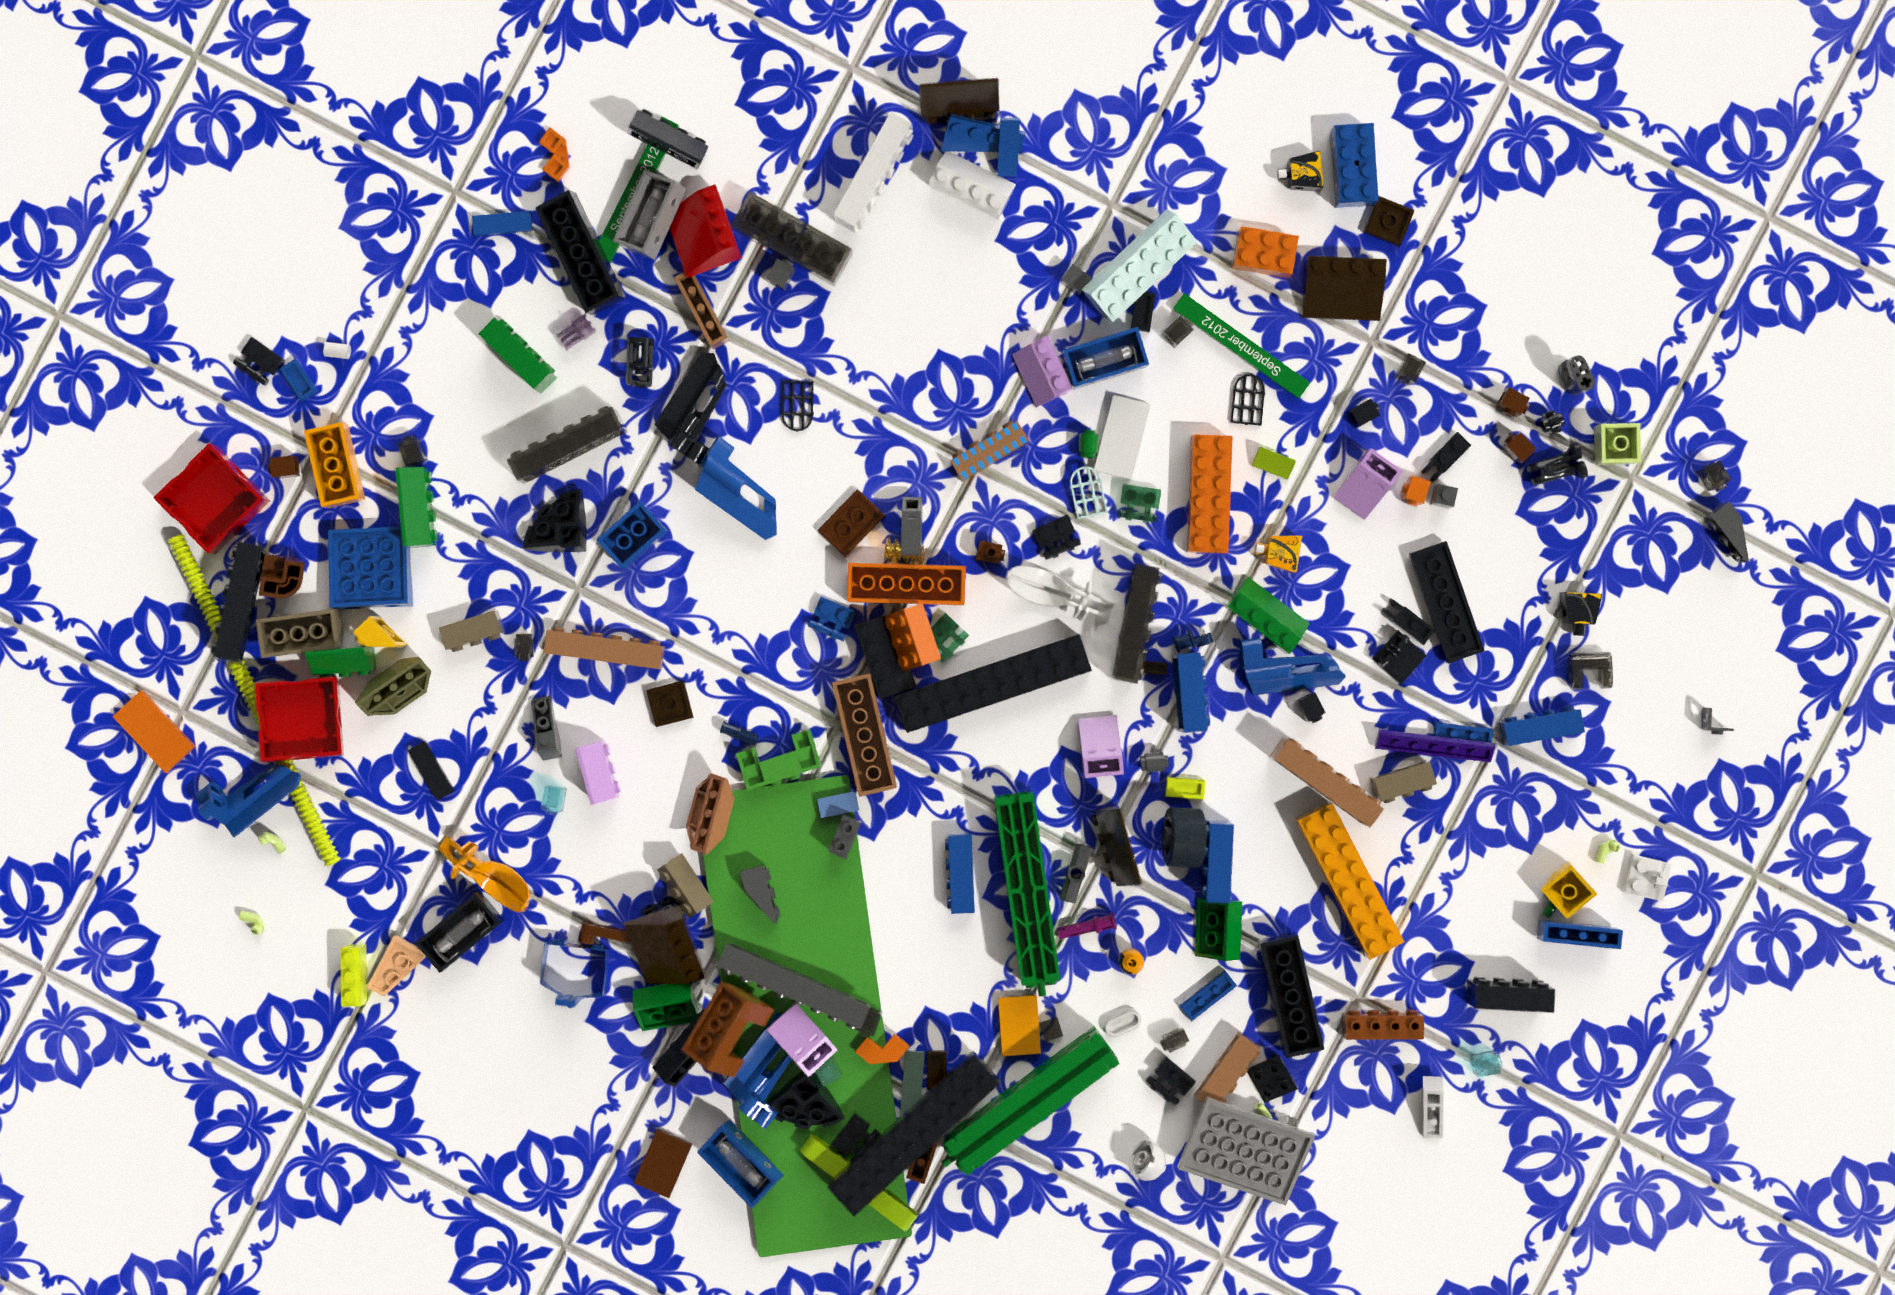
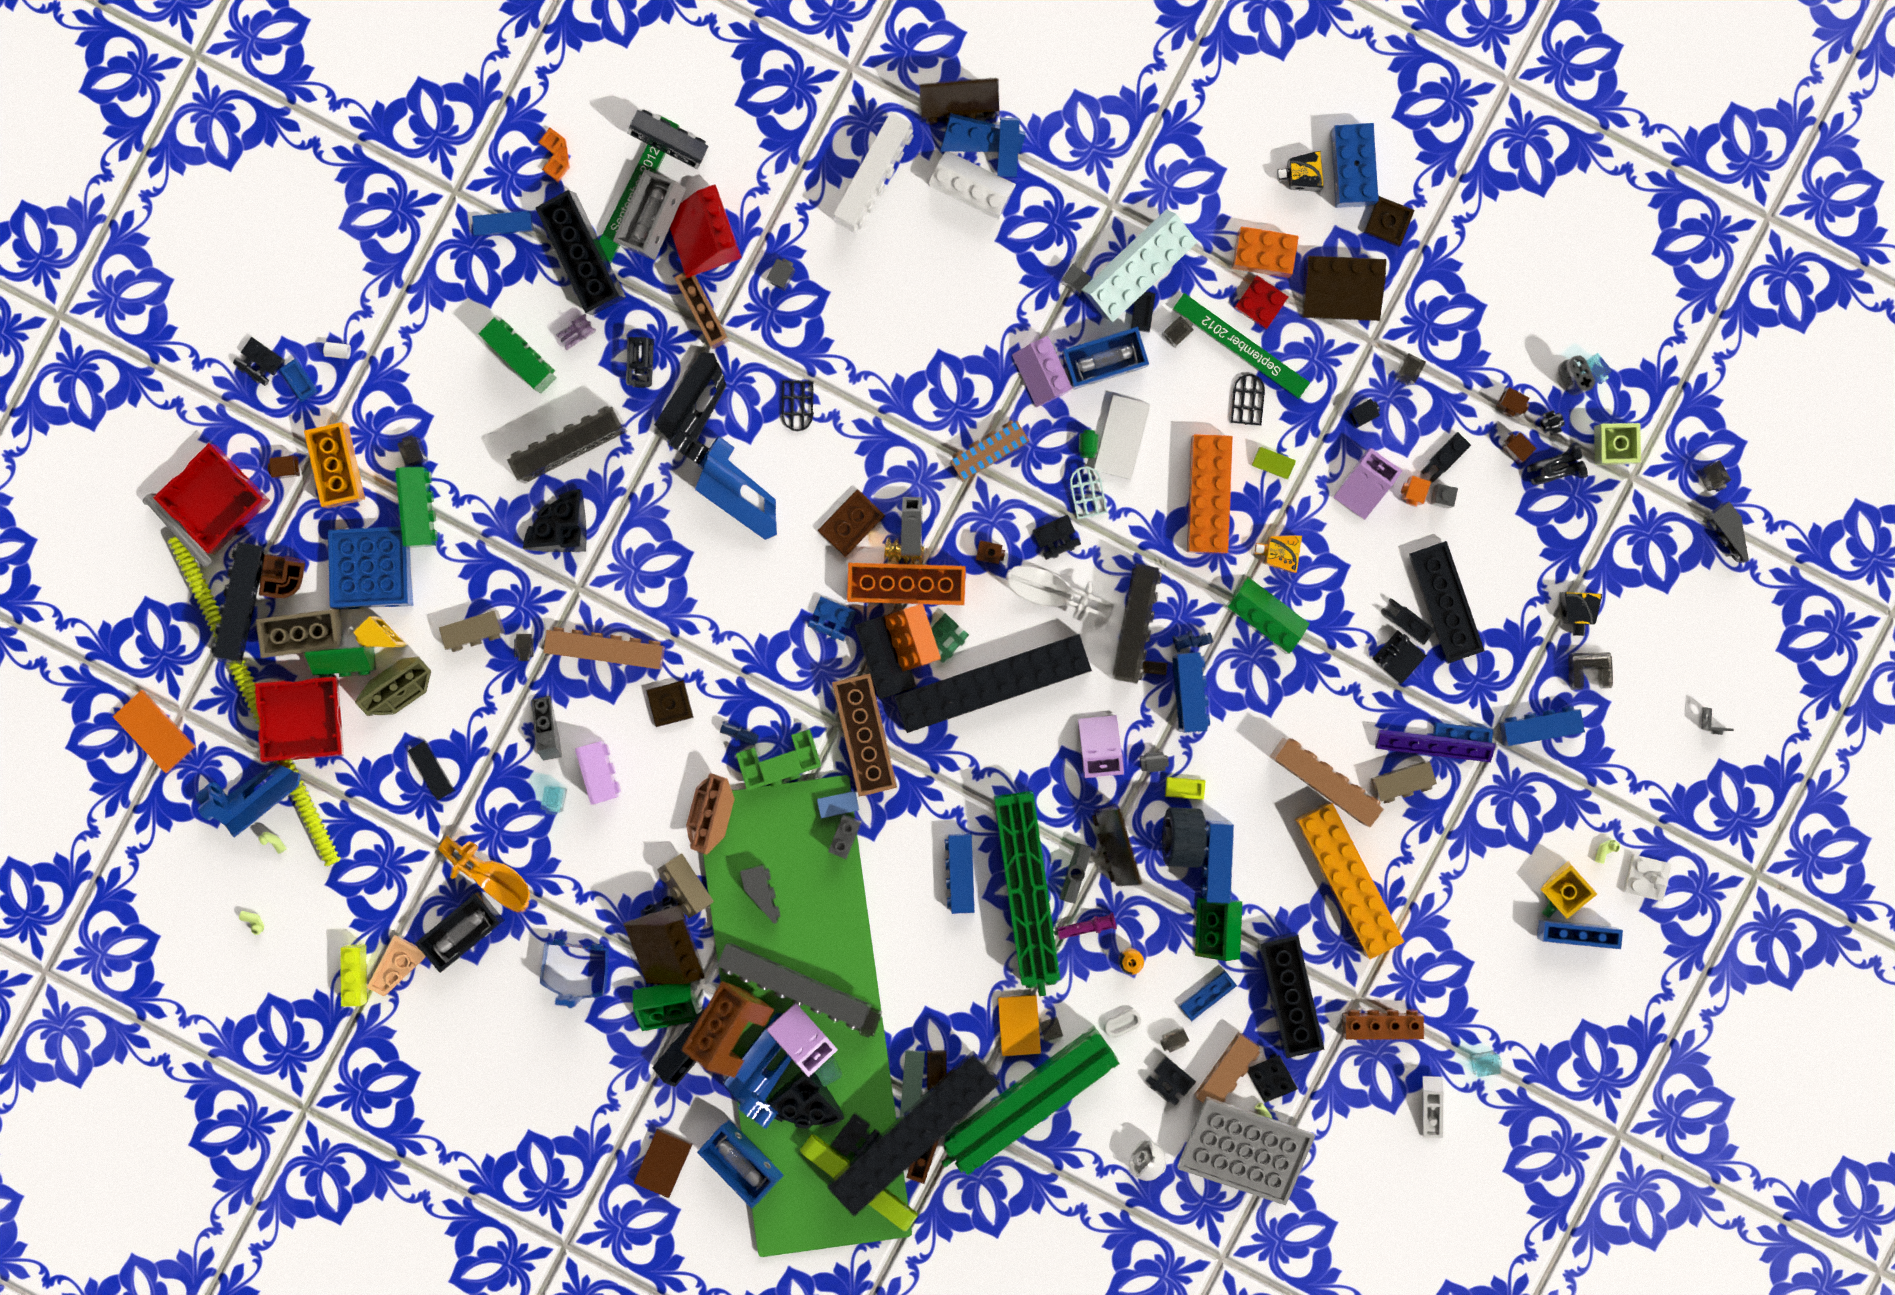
(176, 528): none -> light grey axle
(590, 930): reddish brown beam -> none
(632, 535): blue brick -> none
(792, 239): clear smoke brick -> none
(875, 1054): orange tile -> none
(1141, 497): clear green plate -> none
(1261, 302): none -> red plate
(1277, 674): blue panel -> none
(1310, 707): black brick -> none
(1510, 995): black brick -> none
(1598, 368): none -> clear light blue brick

